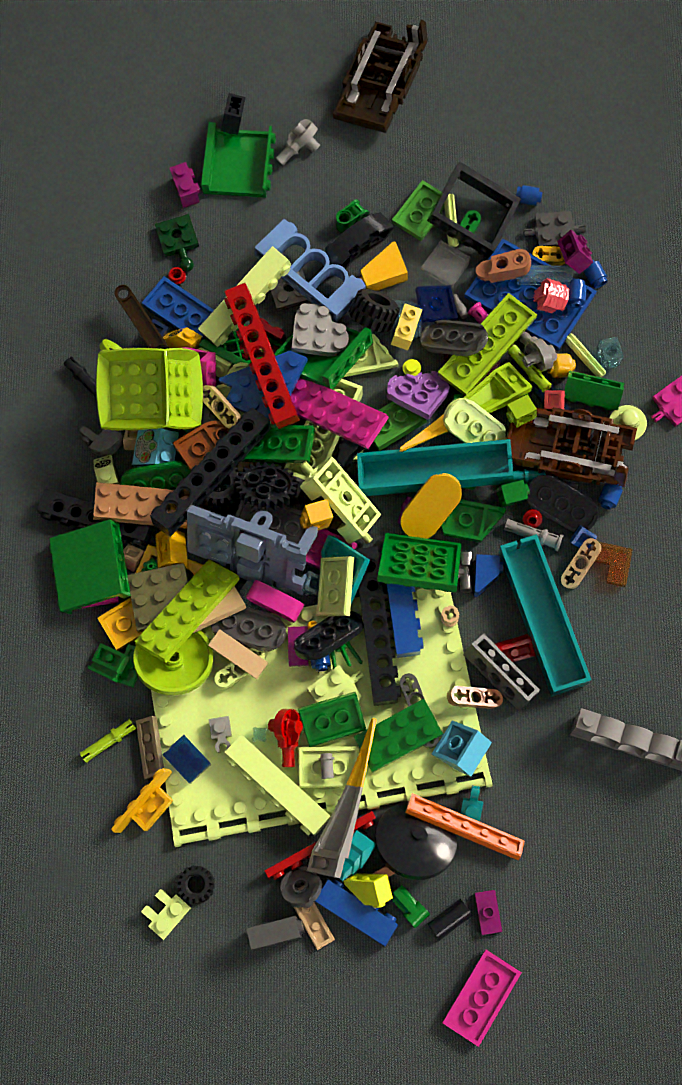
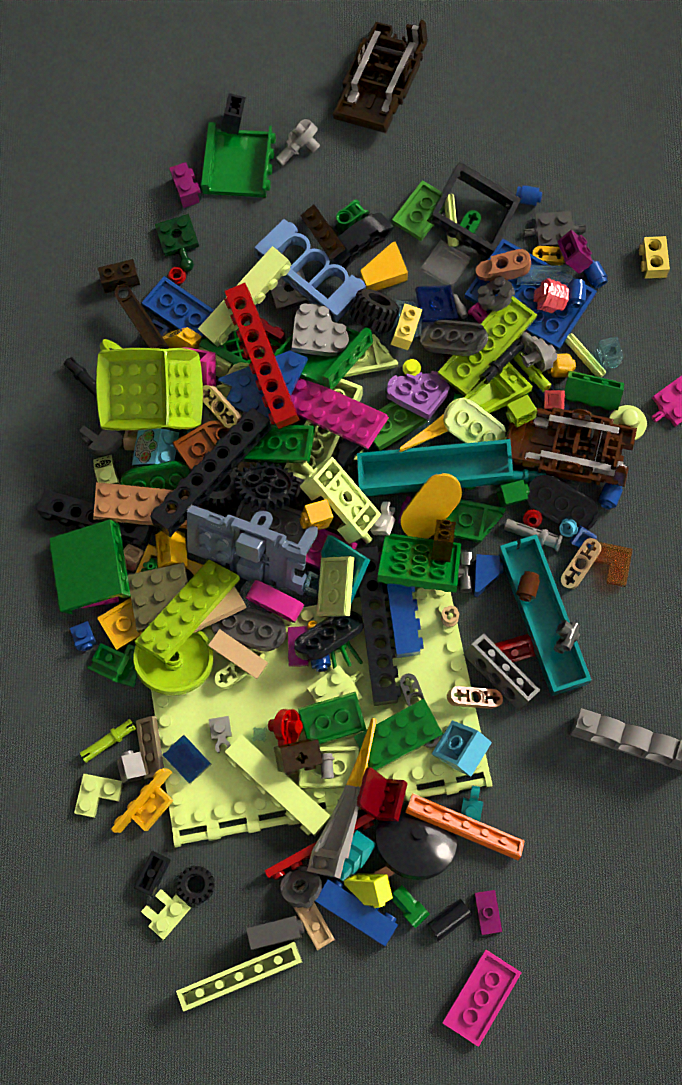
(83, 636): none -> blue bracket
(93, 789): none -> yellowish green plate
(118, 274): none -> dark brown brick
(131, 767): none -> brick
(152, 874): none -> black brick
(239, 976): none -> yellowish green brick
(287, 755): none -> dark brown brick
(322, 232): none -> dark brown plate
(381, 796): none -> dark red bracket
(385, 522): none -> white plate
(443, 540): none -> dark brown brick
(496, 367): none -> black pin
(498, 286): none -> dark grey plate
(528, 586): none -> reddish brown brick
(564, 529): none -> medium azure plate
(568, 635): none -> dark grey plate
(657, 257): none -> light yellow brick

